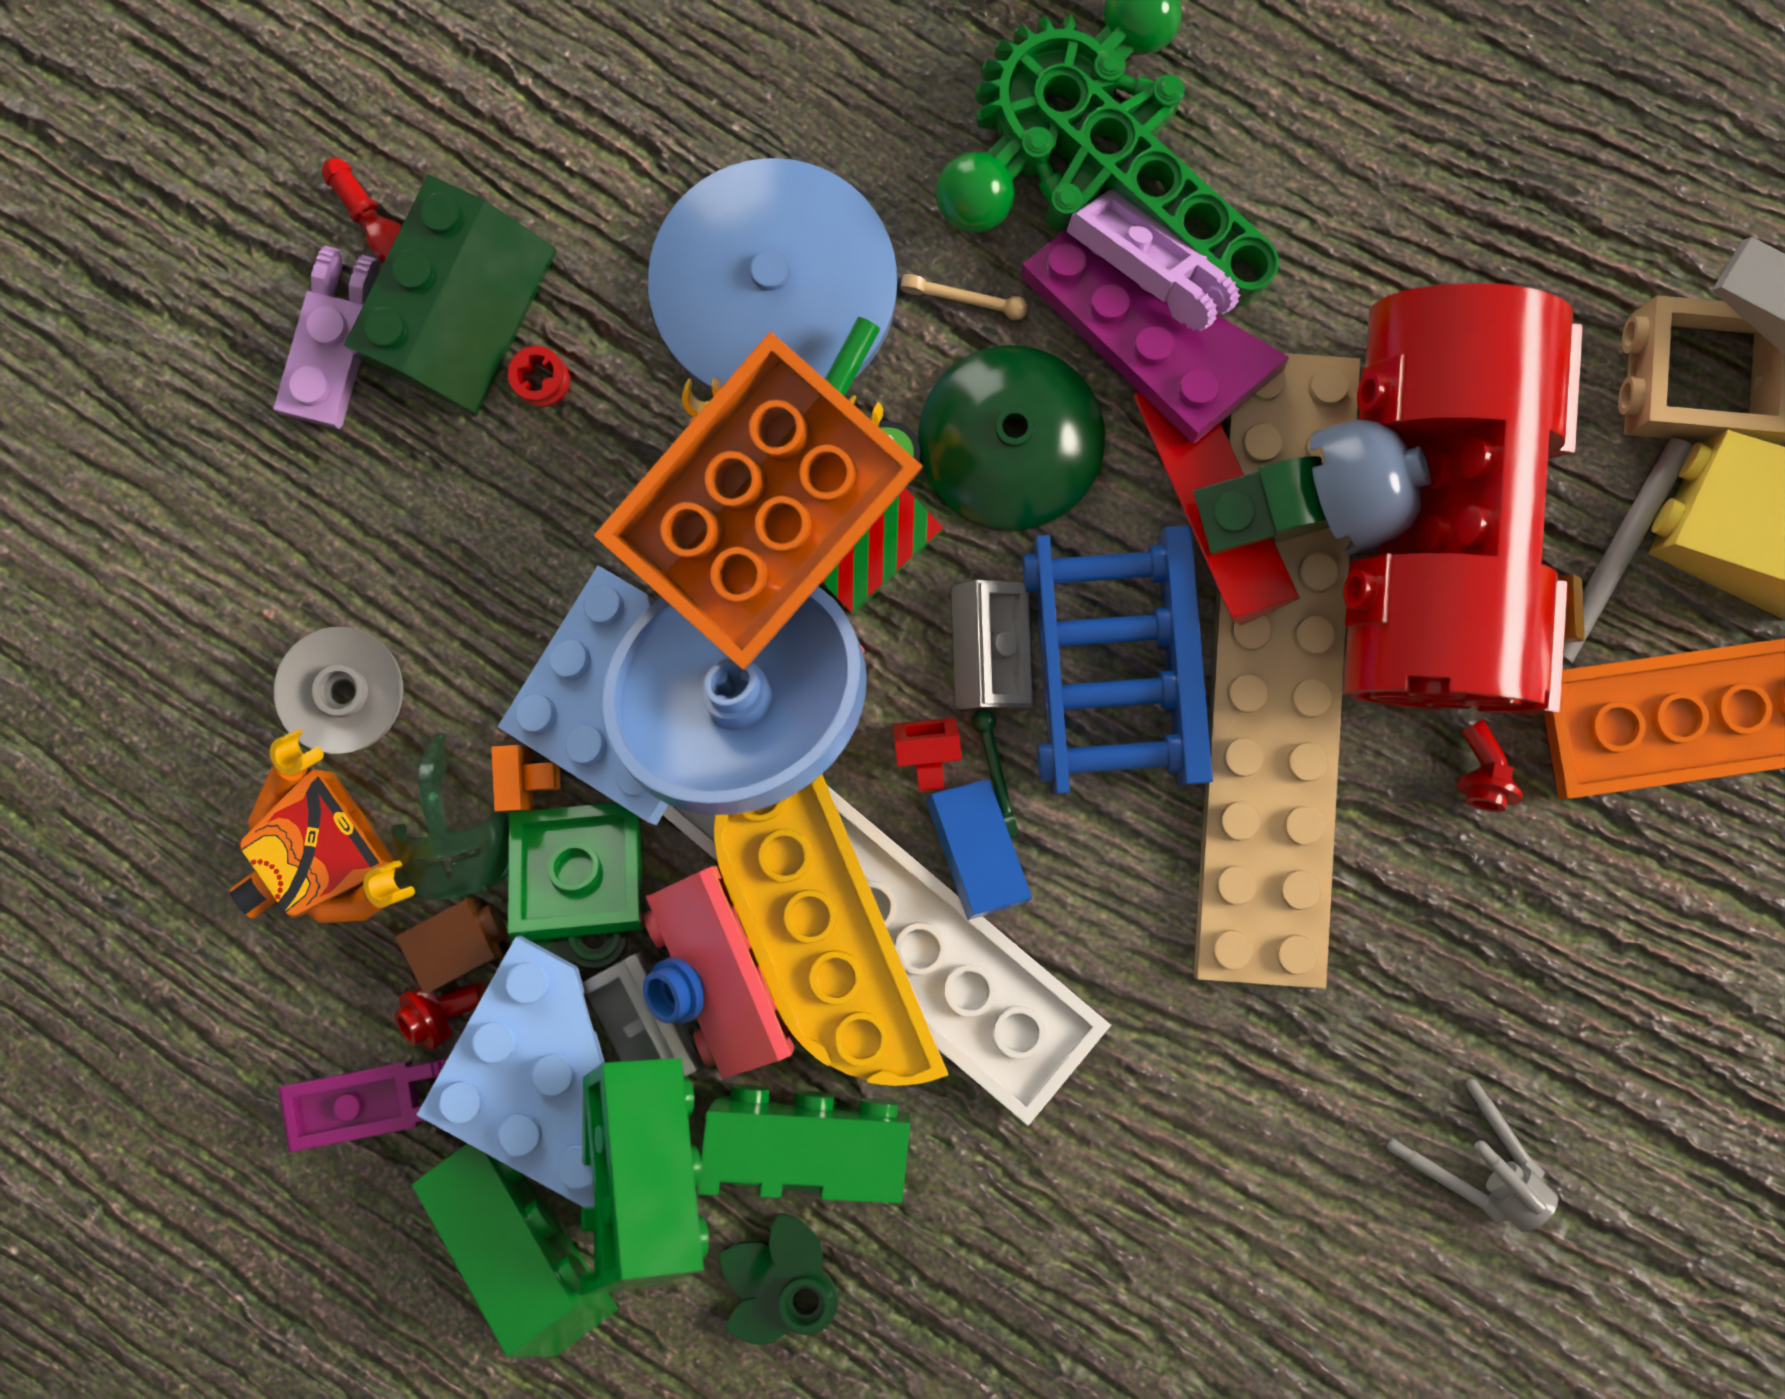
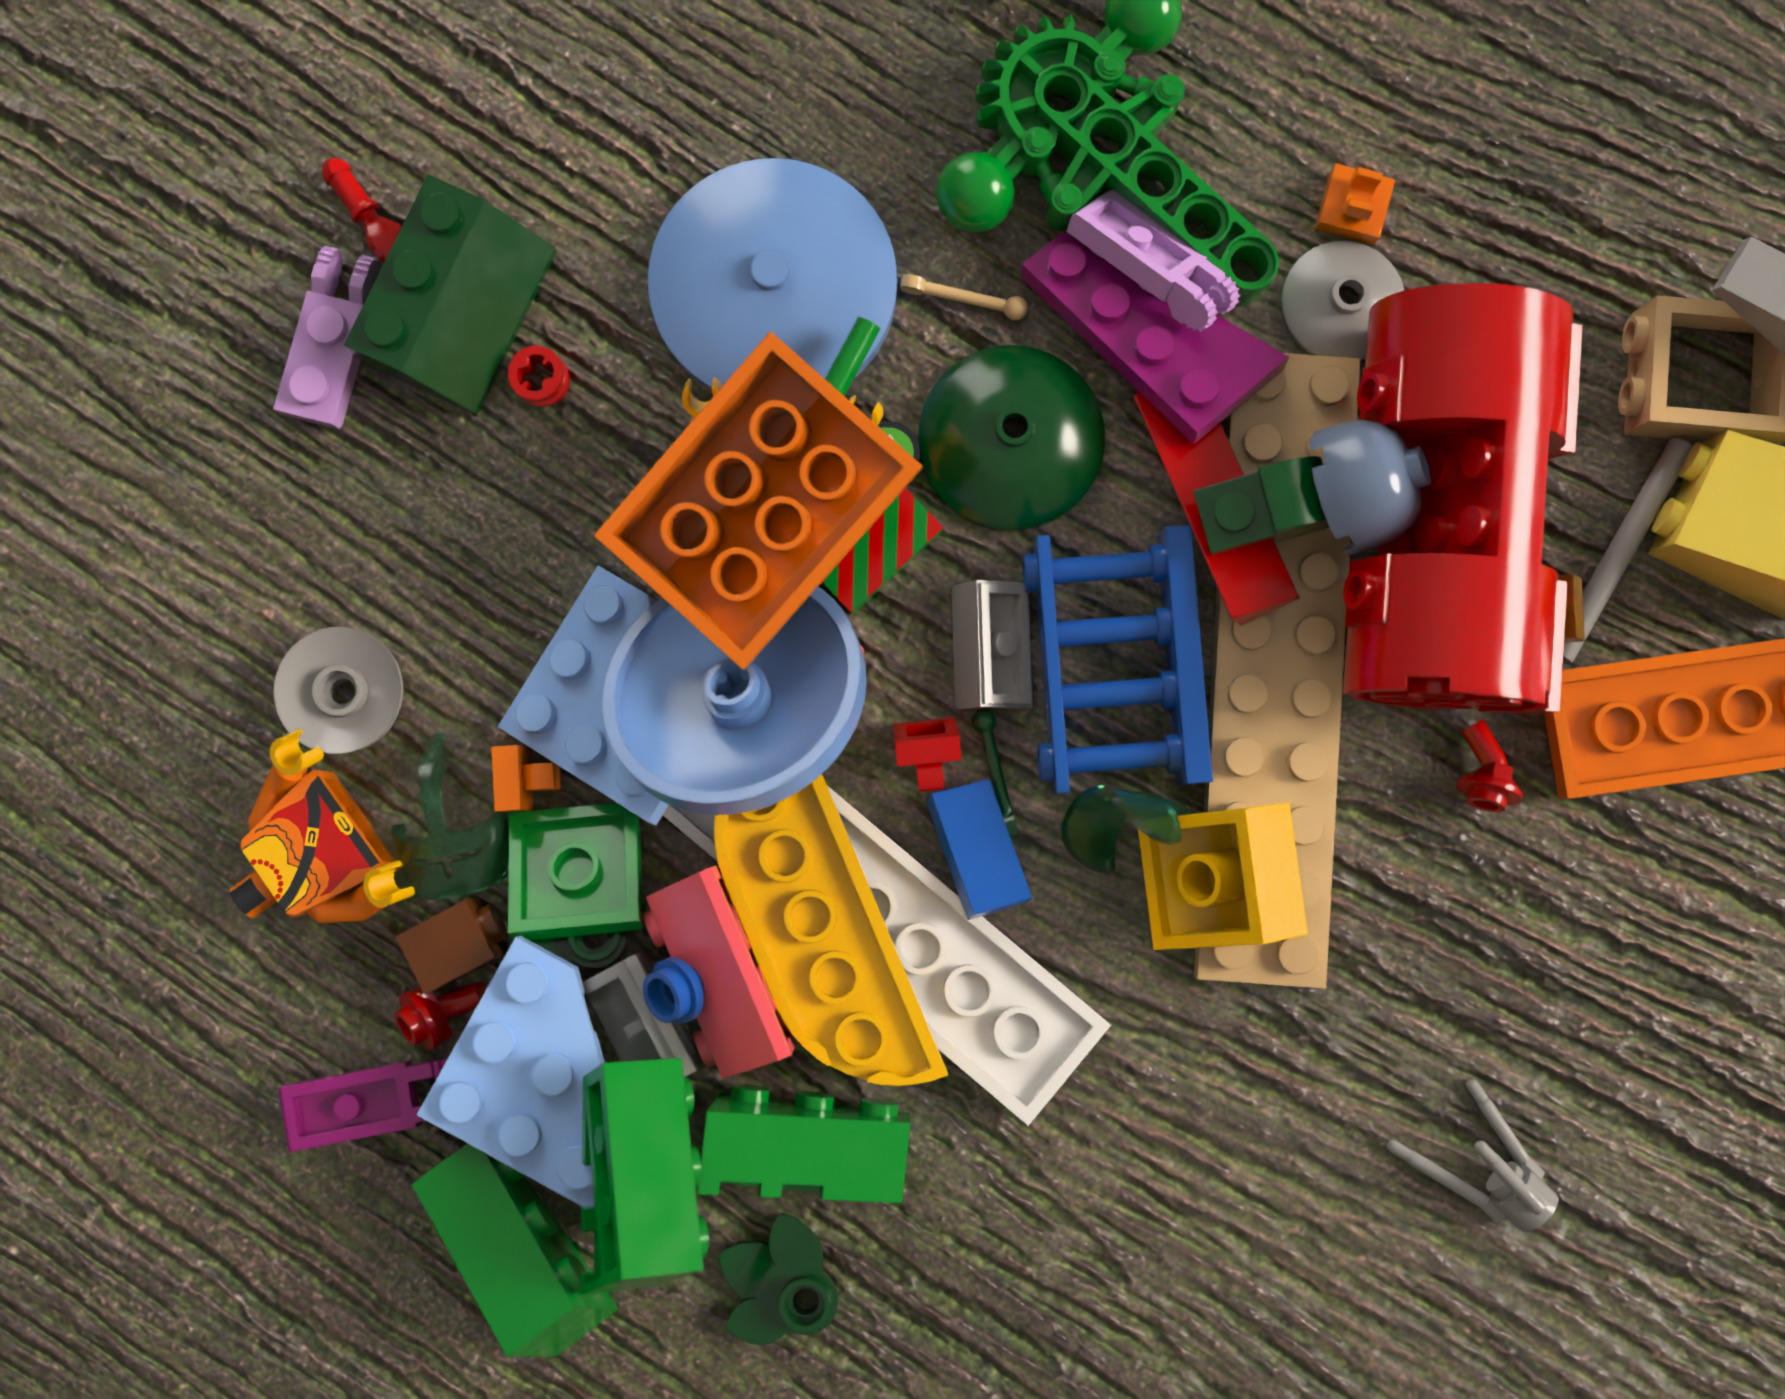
(1098, 814): none -> clear green helmet
(1225, 880): none -> yellow slope
(1312, 301): none -> light grey dish
(1355, 204): none -> orange tile

